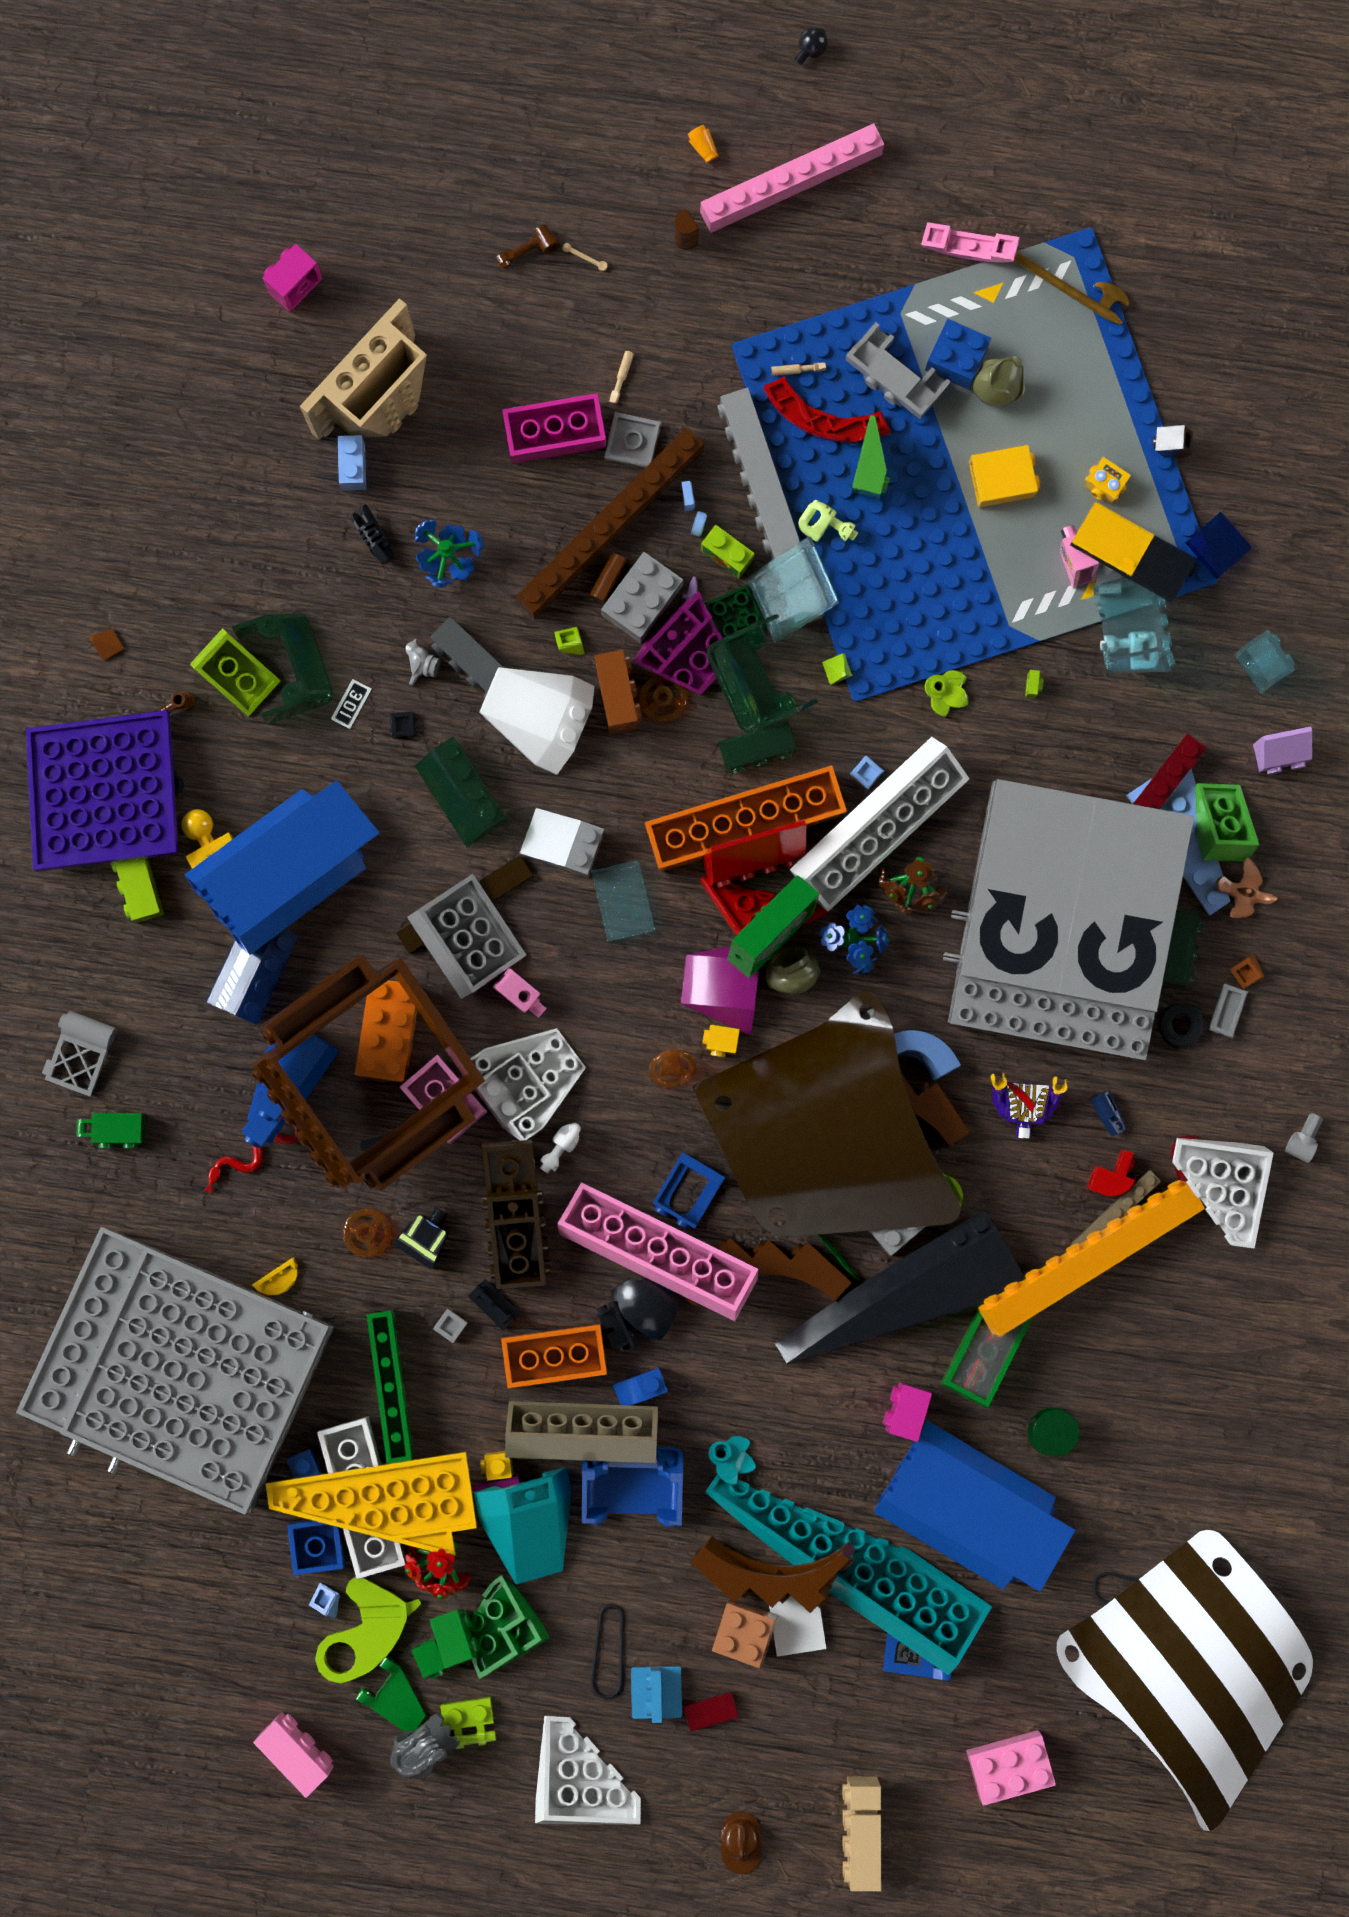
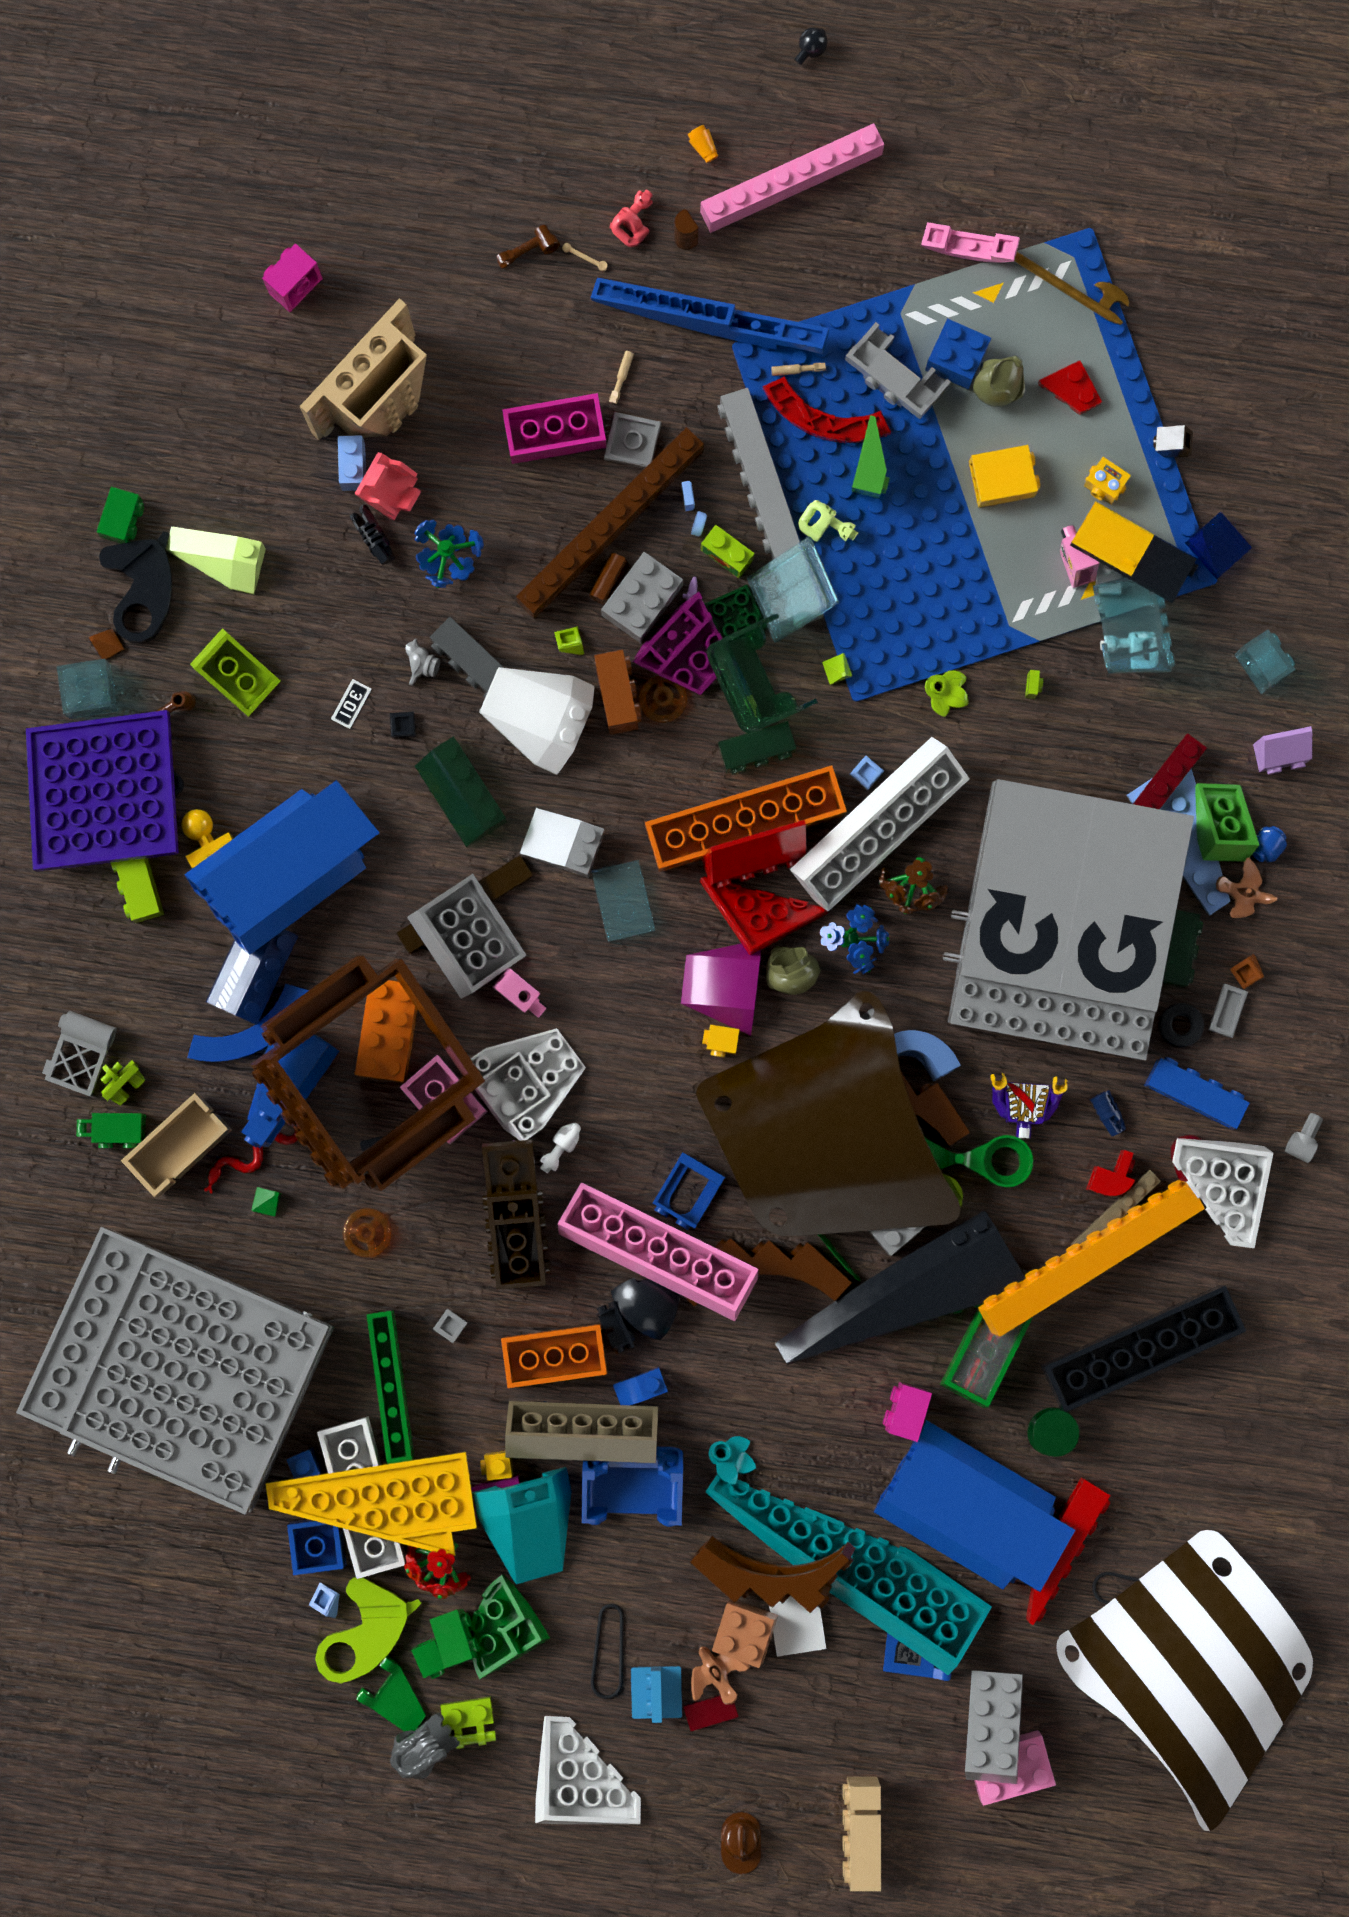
(86, 688): none -> clear light blue brick
(113, 1089): none -> lime hips
(120, 516): none -> green brick
(152, 585): none -> black animal
(176, 1145): none -> tan piece
(225, 558): none -> yellowish green wedge
(242, 1043): none -> blue tile
(266, 1201): none -> green slope
(278, 1280): yellow tile -> none
(294, 1754): bright pink brick -> none
(312, 683): clear green windscreen -> none
(389, 486): none -> coral panel
(424, 1238): torso -> none
(494, 1304): black hinge -> none
(631, 221): none -> coral piece
(670, 1066): clear orange piece -> none
(709, 316): none -> blue slope
(715, 1672): none -> nougat animal
(773, 926): green brick -> none
(980, 1159): none -> green piece
(994, 1727): none -> light grey brick
(1073, 387): none -> red wing
(1080, 1514): none -> red slope
(1143, 1348): none -> black brick
(1196, 1093): none -> blue brick
(1271, 844): none -> blue head

